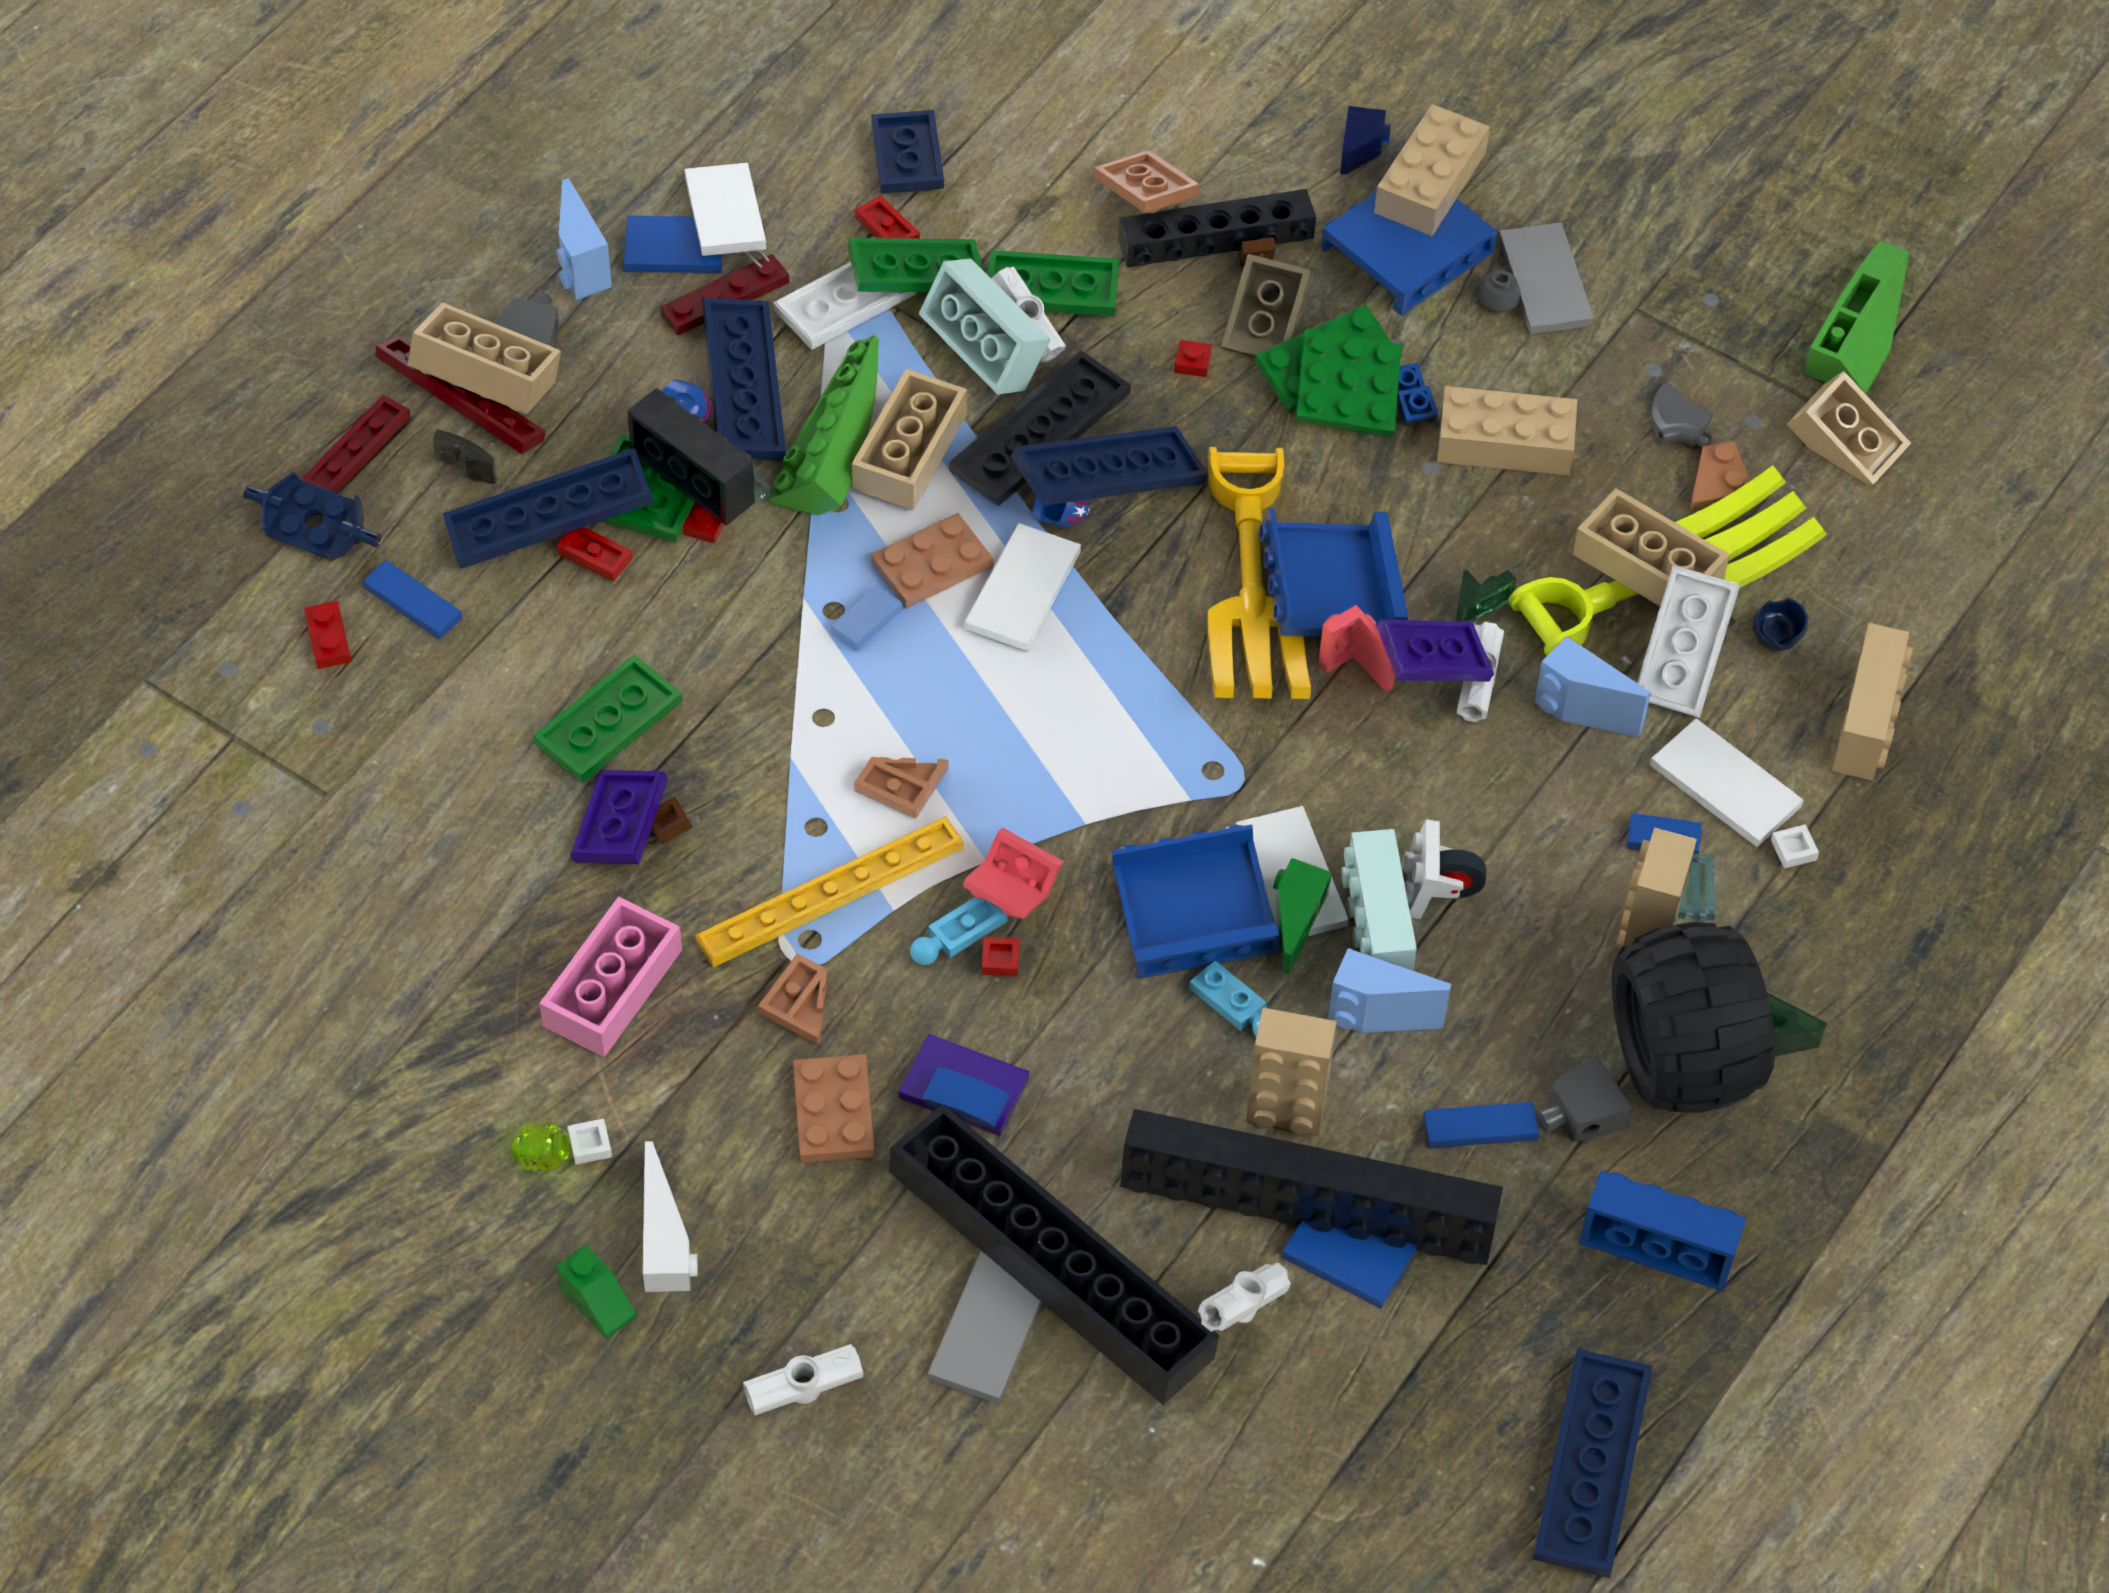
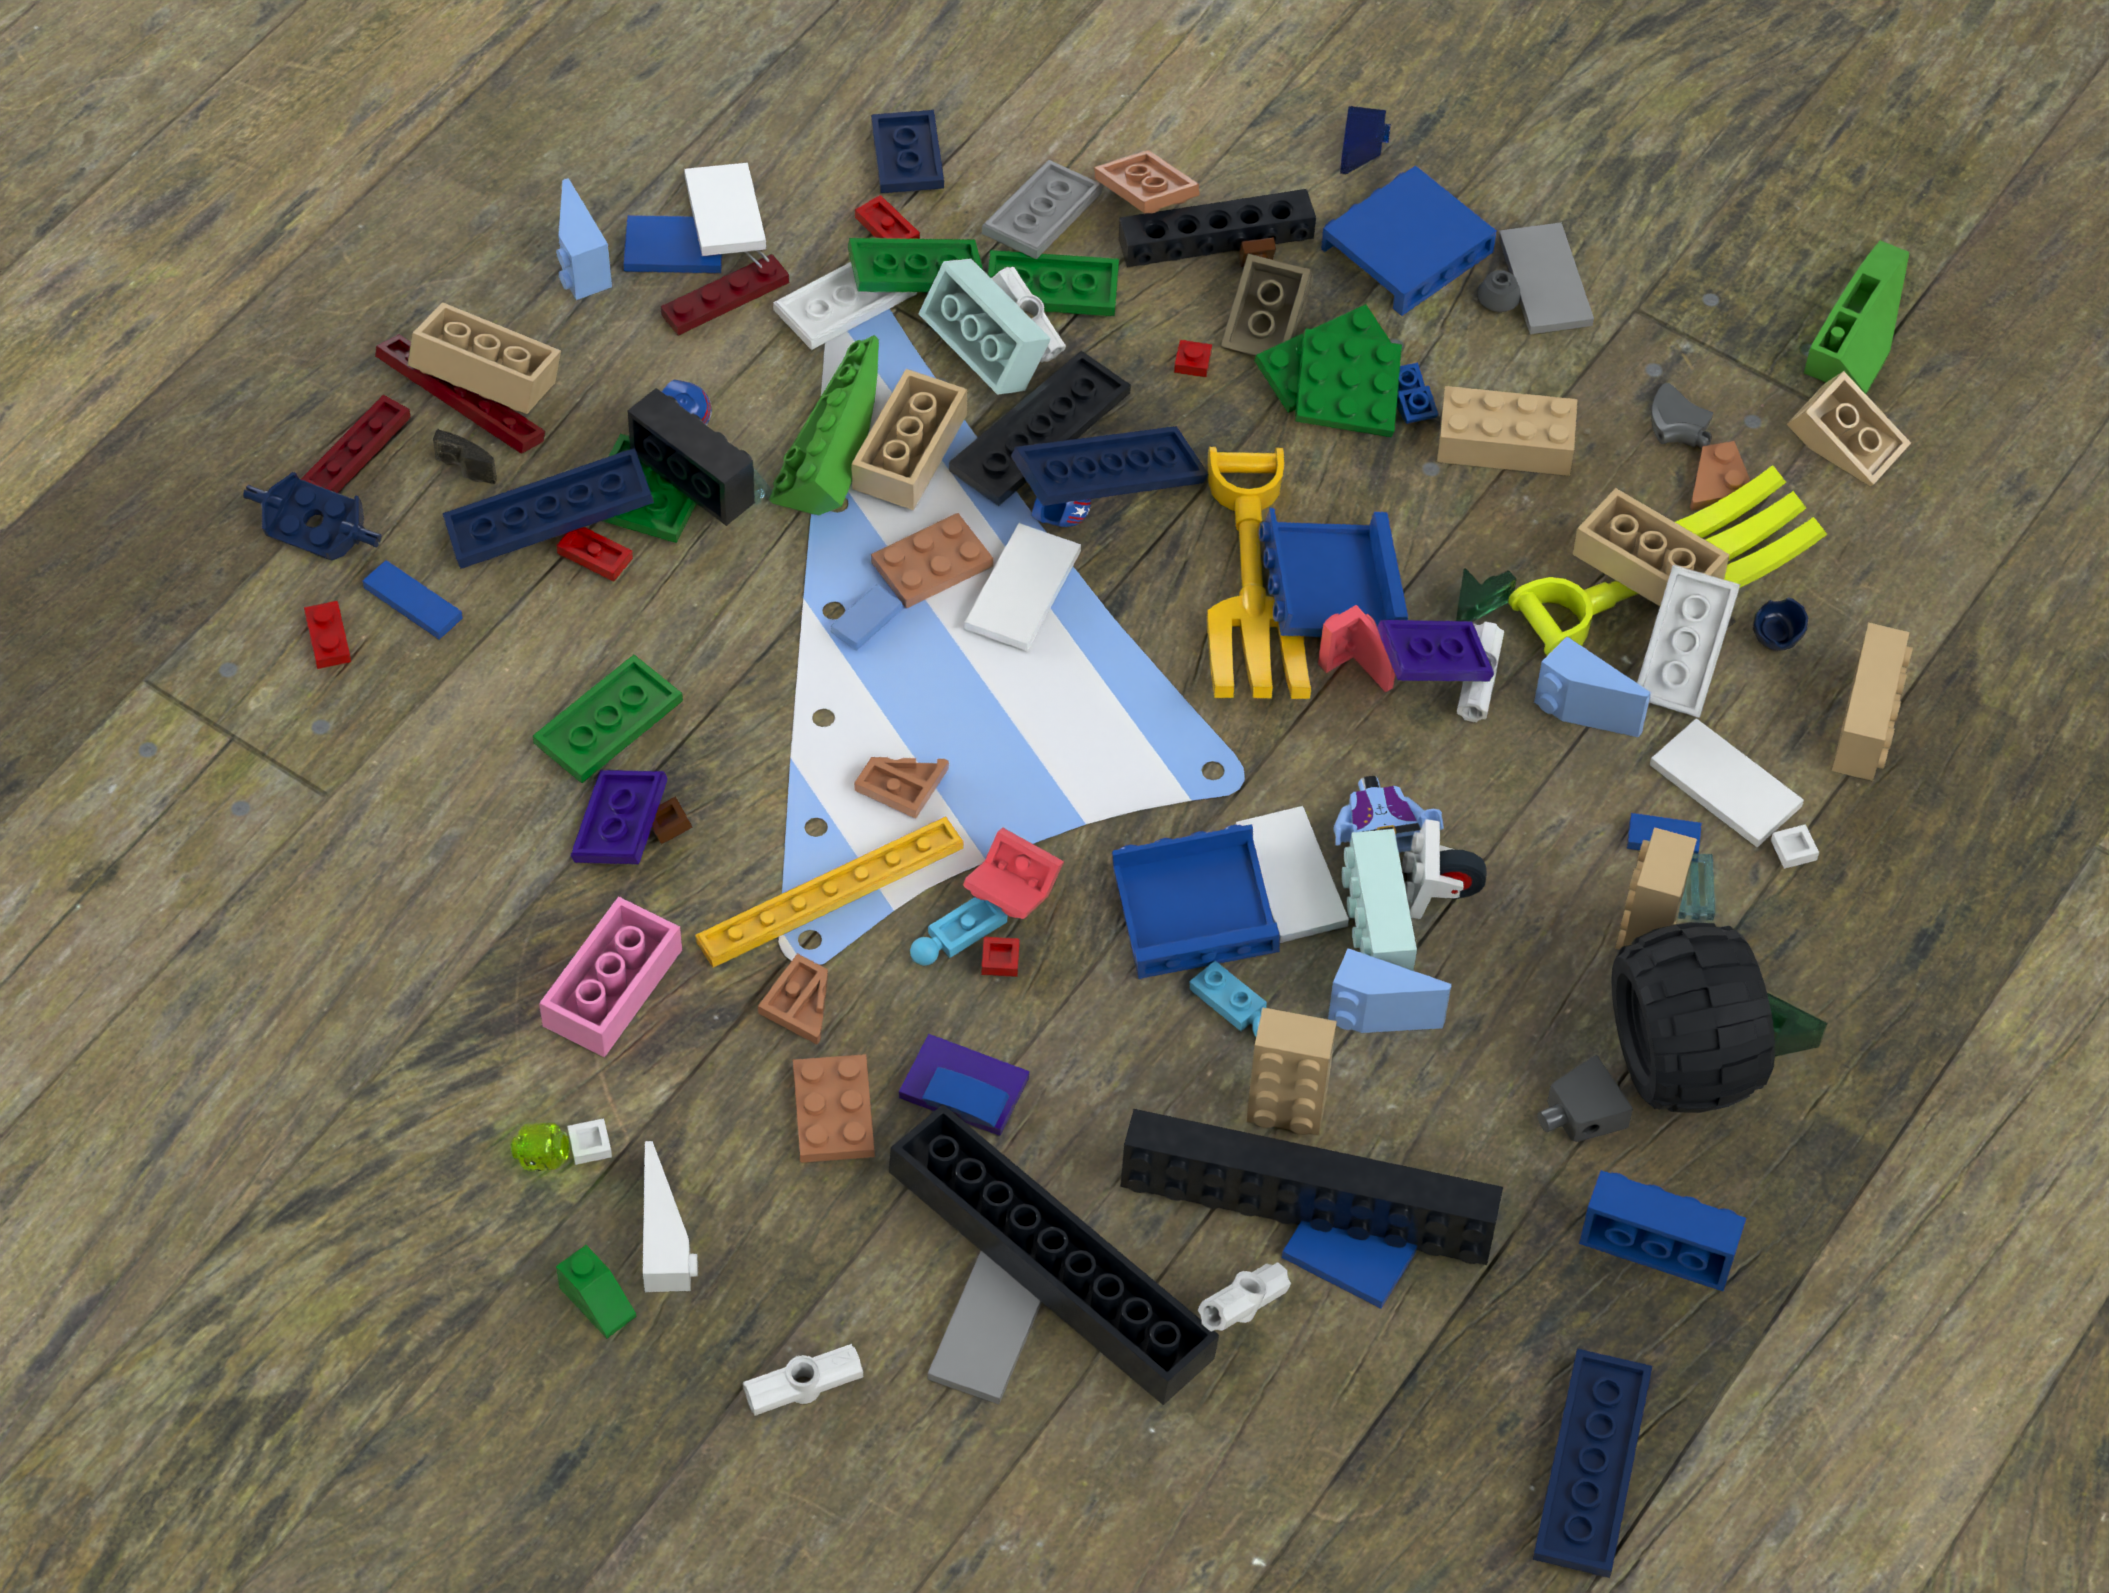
(532, 318): dark grey torso -> none
(702, 525): red plate -> none
(744, 376): dark blue plate -> none
(1042, 209): none -> light grey tile
(1299, 900): green slope -> none
(1382, 809): none -> torso
(1431, 169): tan brick -> none
(1480, 1124): blue tile -> none

